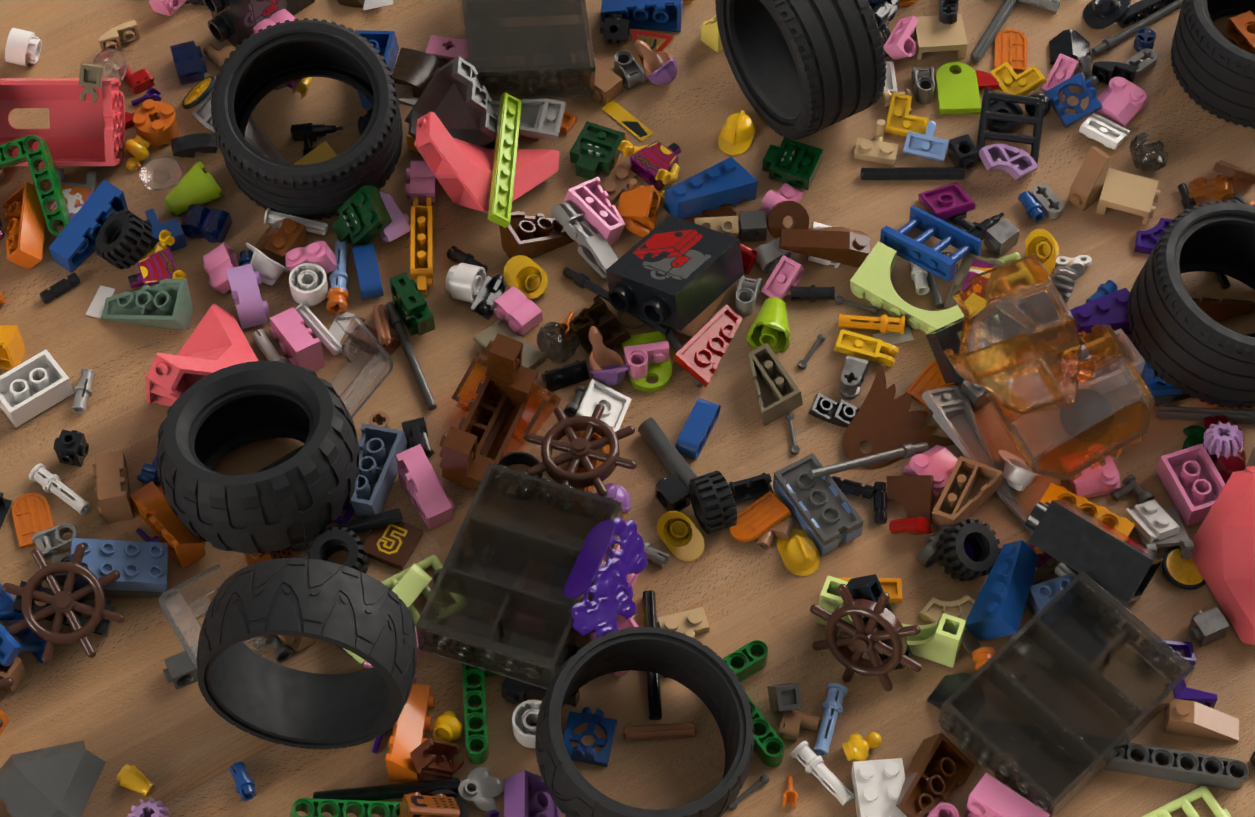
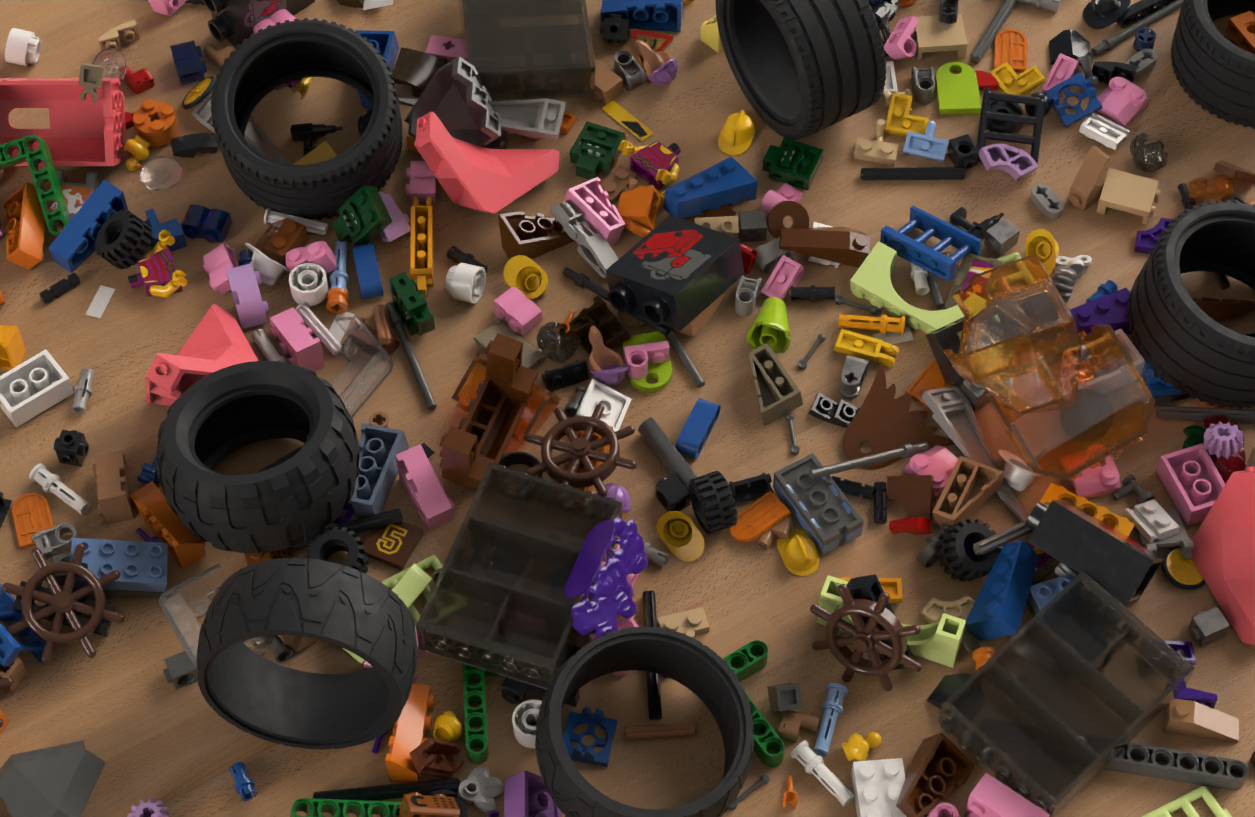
(133, 779): yellow cone -> none
(152, 94): dark purple hand -> none
(160, 306): sand green wedge -> none
(194, 188): lime cone -> none
(416, 434): black piece -> none
(489, 291): black hinge -> none
(504, 160): lime tile -> none
(706, 348): wing -> none
(946, 201): magenta tile -> none
(1001, 538): none -> dark grey axle
(1033, 209): blue pin -> none

